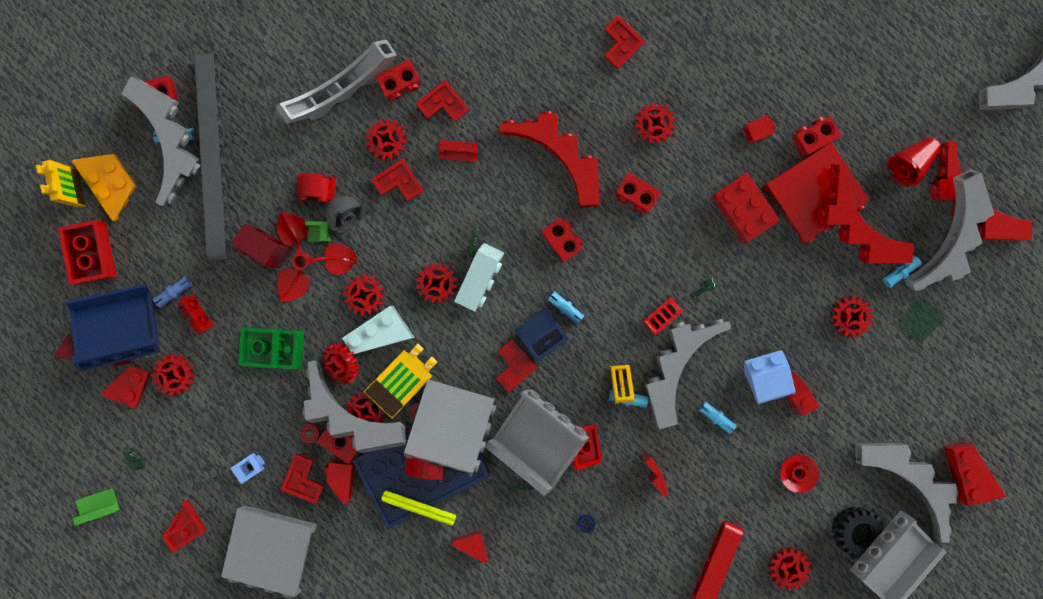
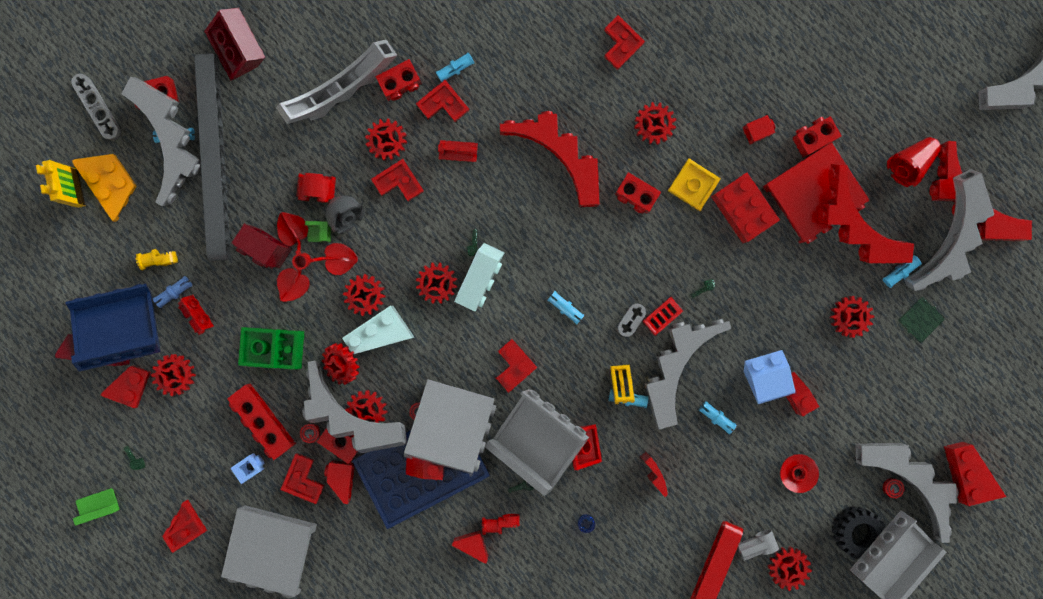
(87, 252): red brick -> none
(97, 106): none -> light grey beam
(155, 258): none -> yellow connector
(234, 43): none -> dark red slope
(271, 423): none -> red brick
(400, 381): tile -> none
(419, 508): neon yellow axle -> none
(455, 67): none -> medium azure pin
(496, 525): none -> red connector
(541, 334): dark blue slope -> none
(557, 243): red brick -> none
(627, 317): none -> light grey beam
(694, 184): none -> yellow tile
(763, 543): none -> light grey piece
(893, 488): none -> red tile

